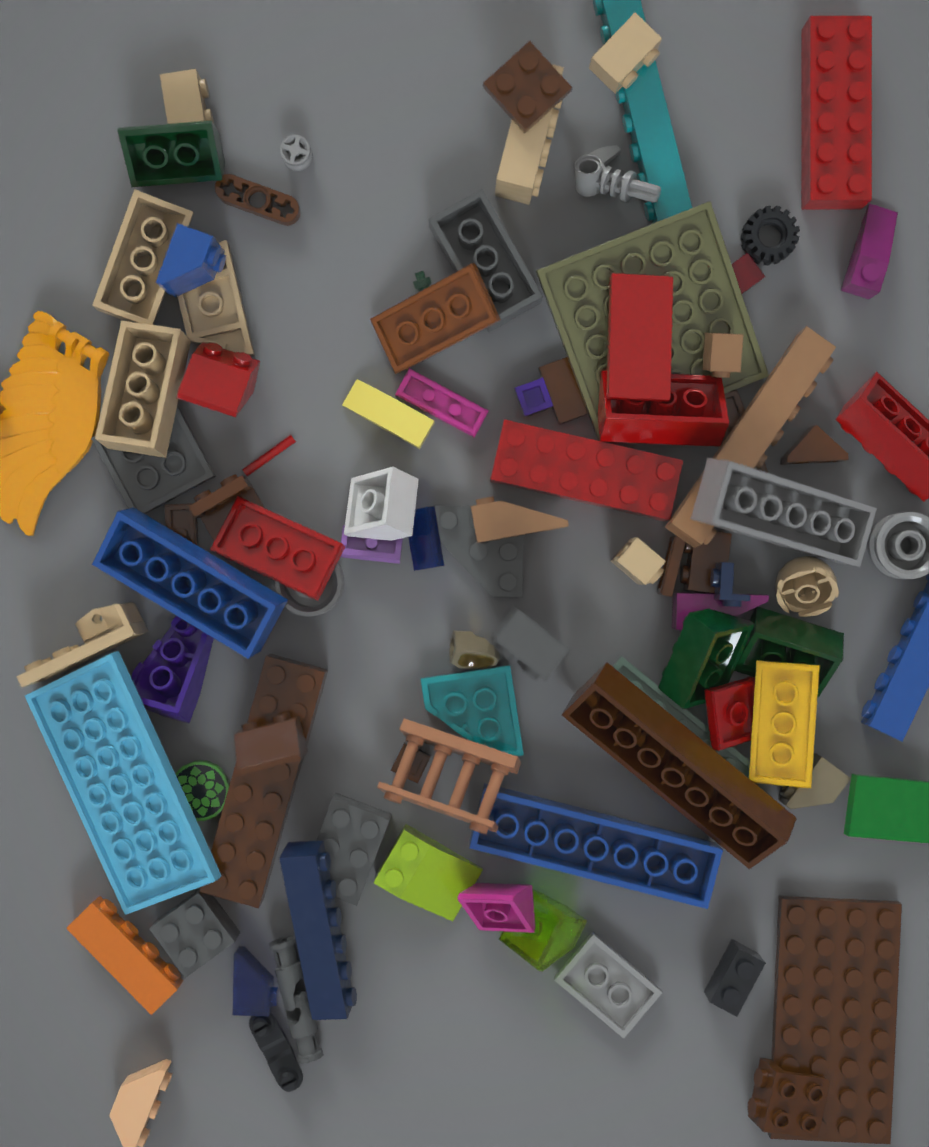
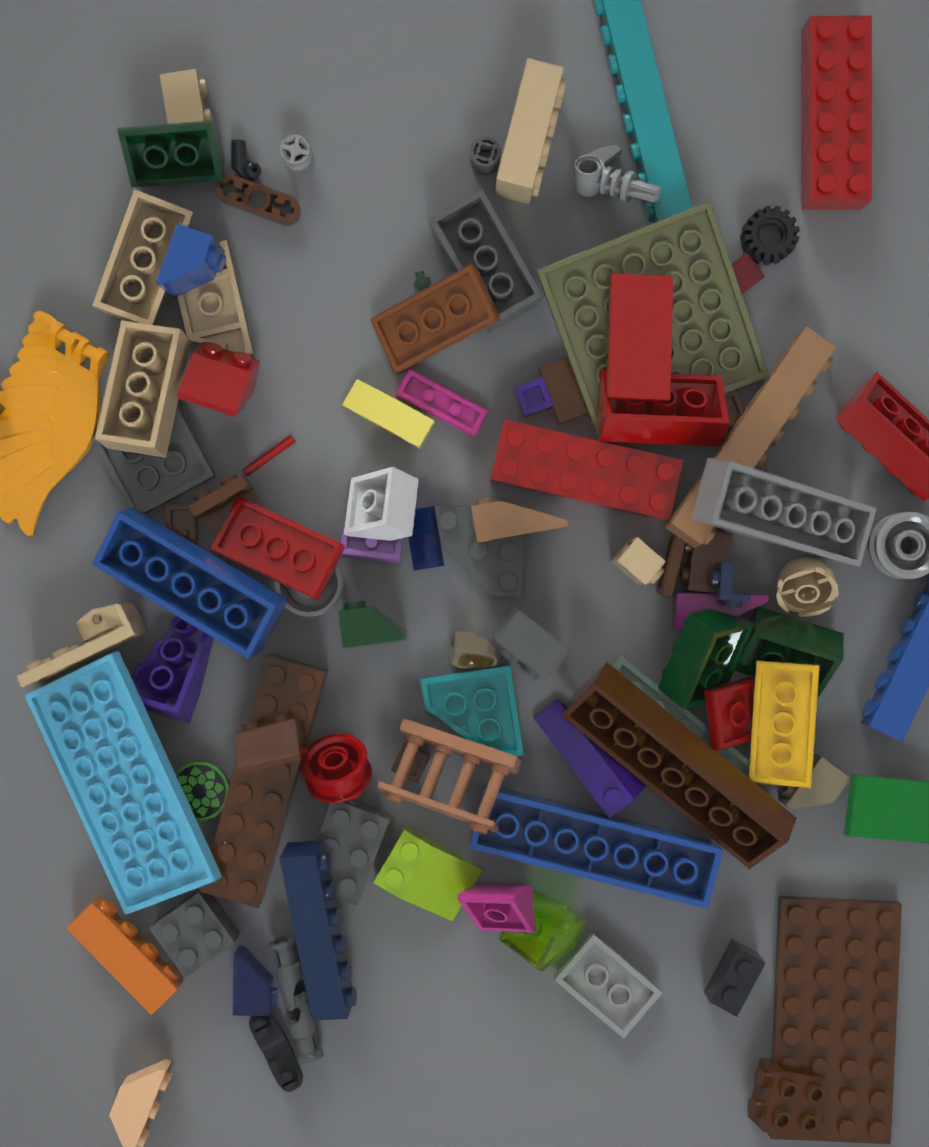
(241, 164): none -> black arm
(336, 768): none -> red wheel
(367, 626): none -> dark green slope
(486, 162): none -> dark grey wheel
(527, 87): reddish brown plate -> none
(600, 773): none -> dark purple wedge
(626, 53): tan brick -> none
(722, 353): medium nougat brick -> none
(814, 447): reddish brown slope -> none
(871, 253): magenta slope -> none

